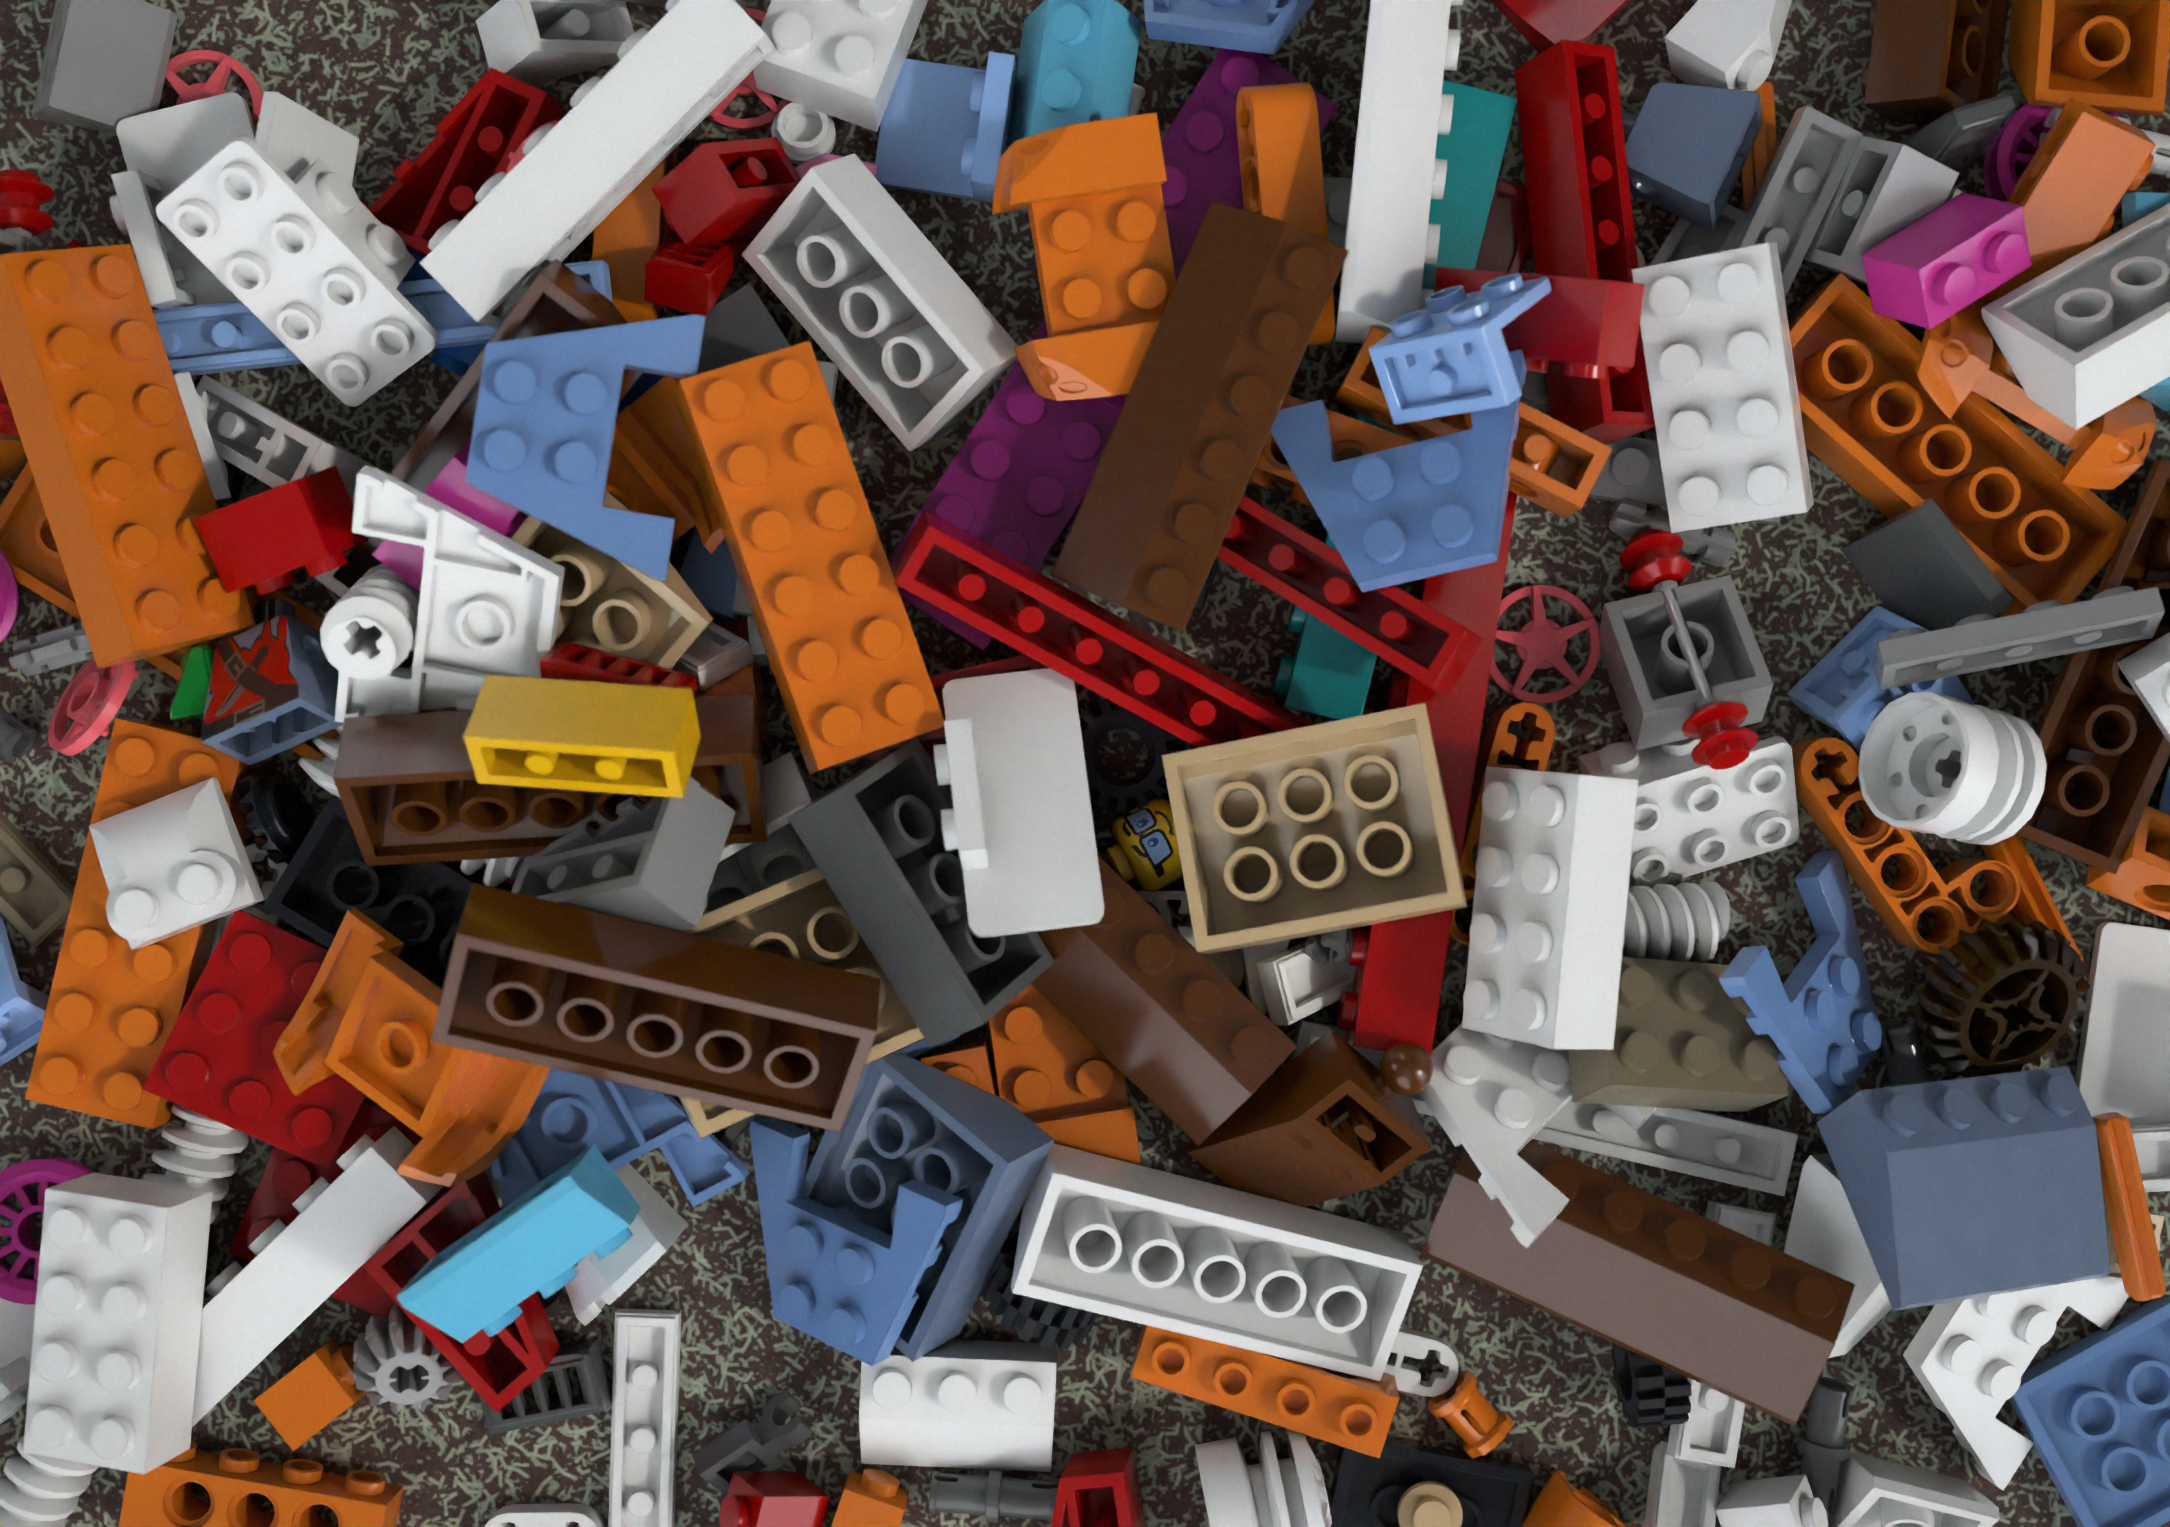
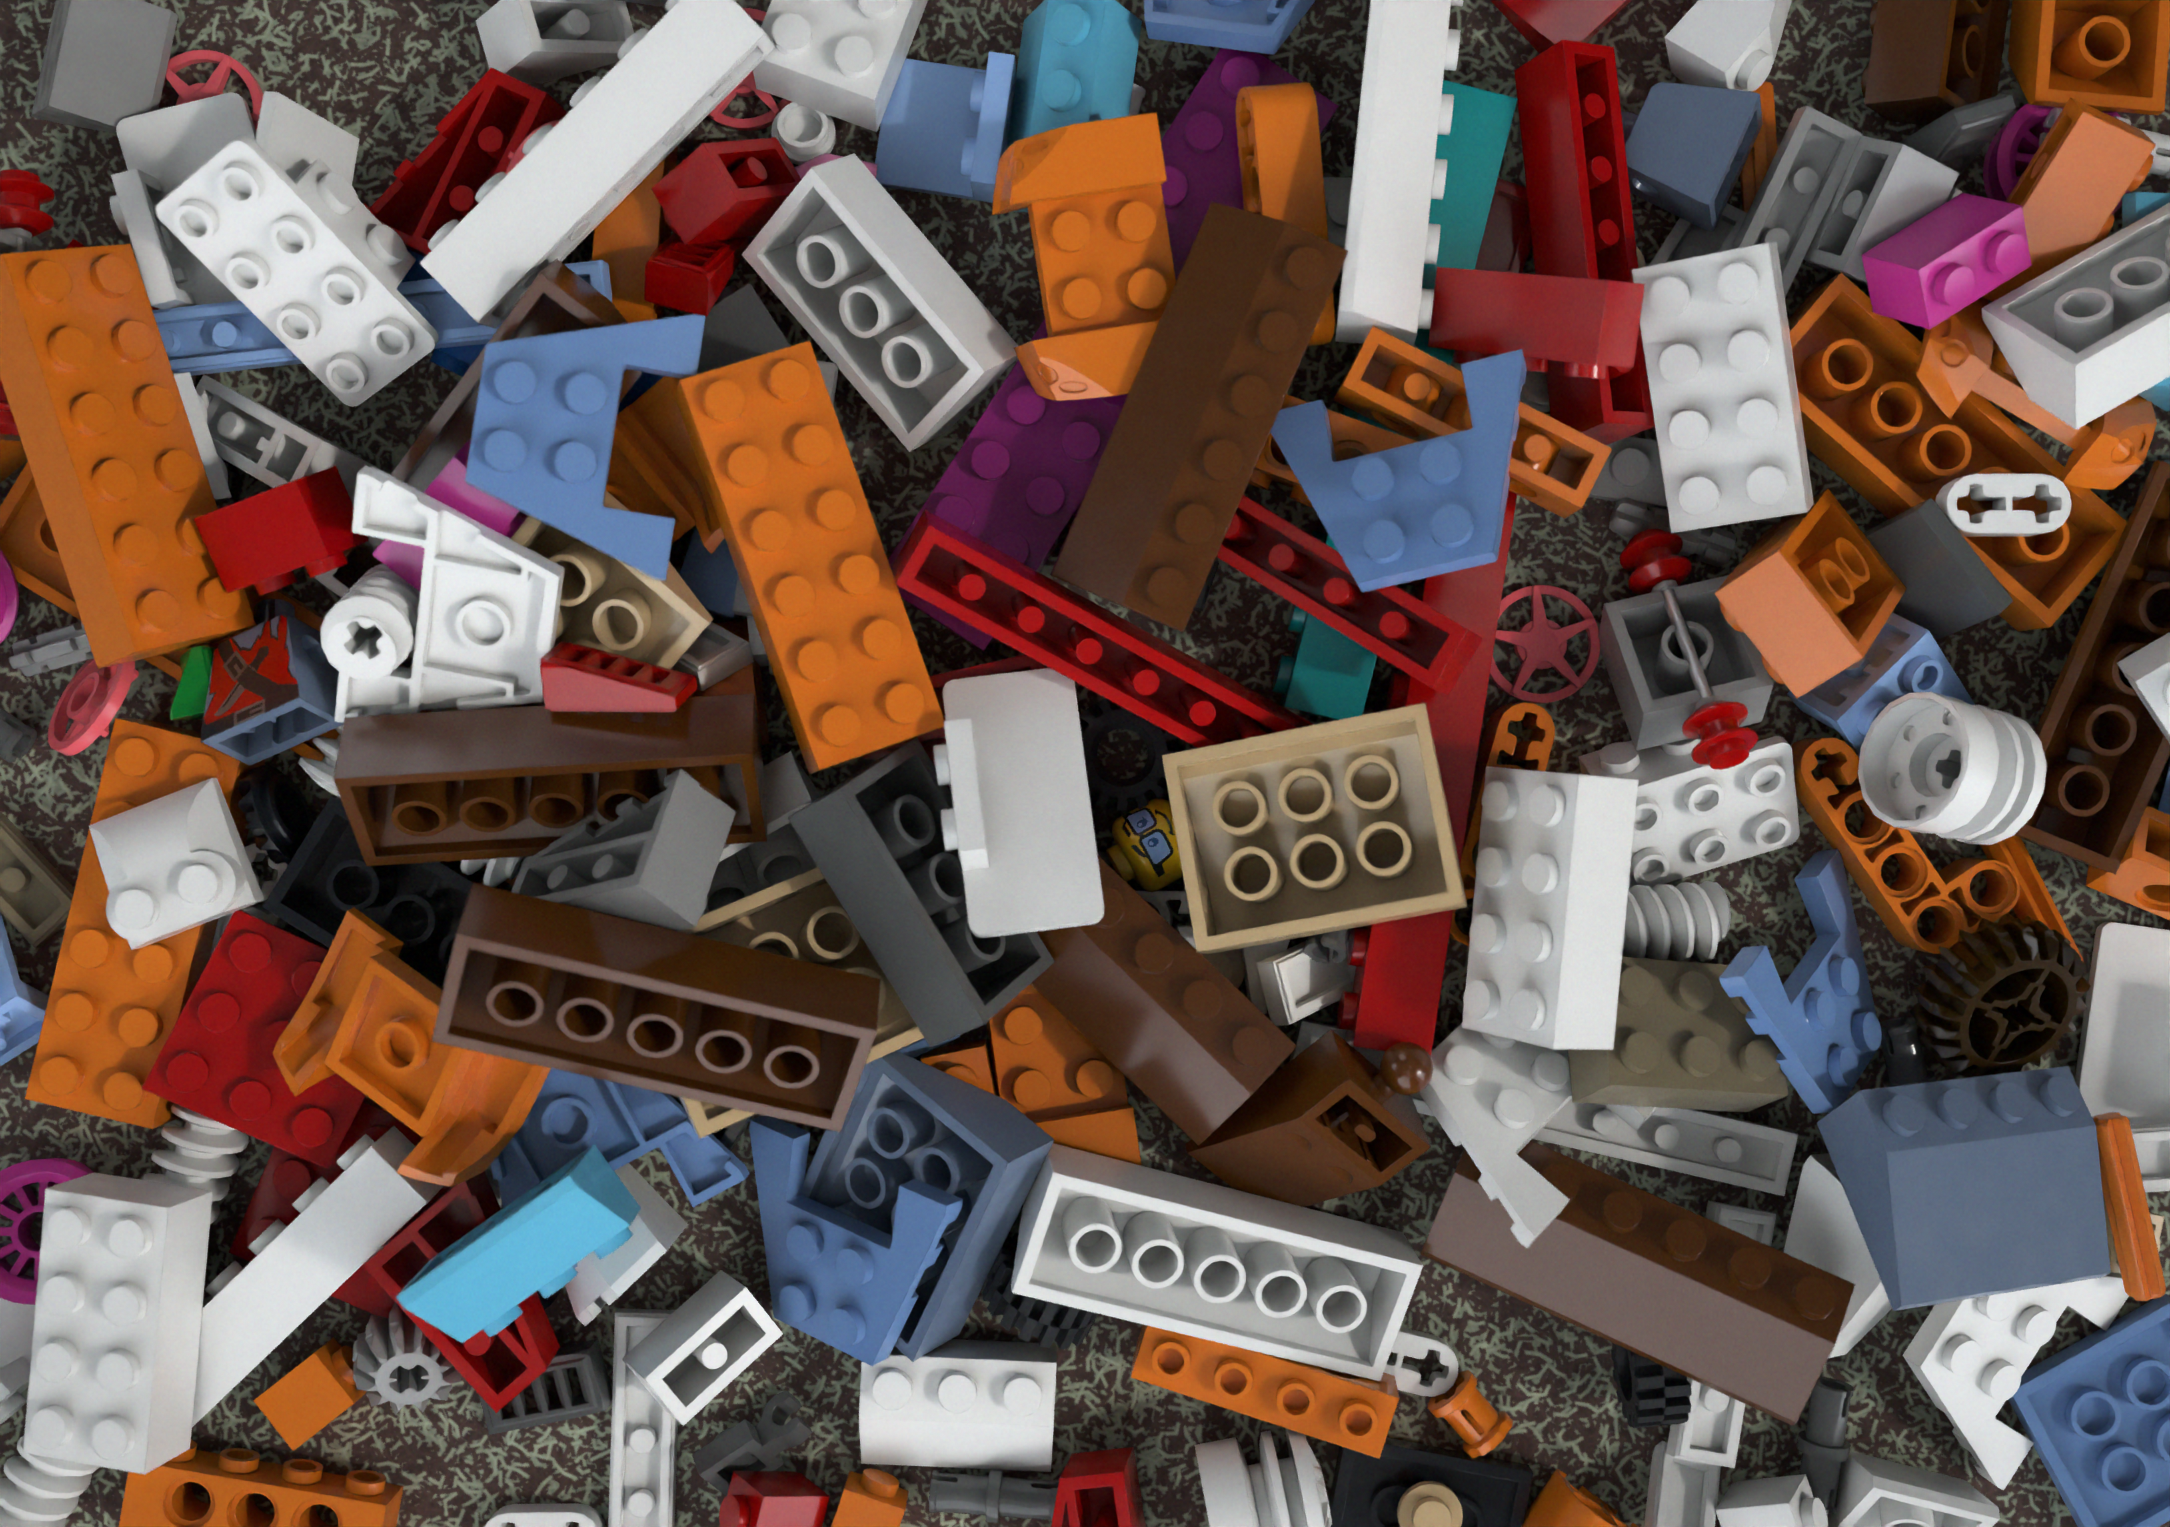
(583, 736): yellow brick -> none
(702, 1346): none -> white brick
(1454, 351): light blue bracket -> none
(1811, 595): none -> orange brick
(2004, 490): none -> white beam
(2035, 634): light grey plate -> none

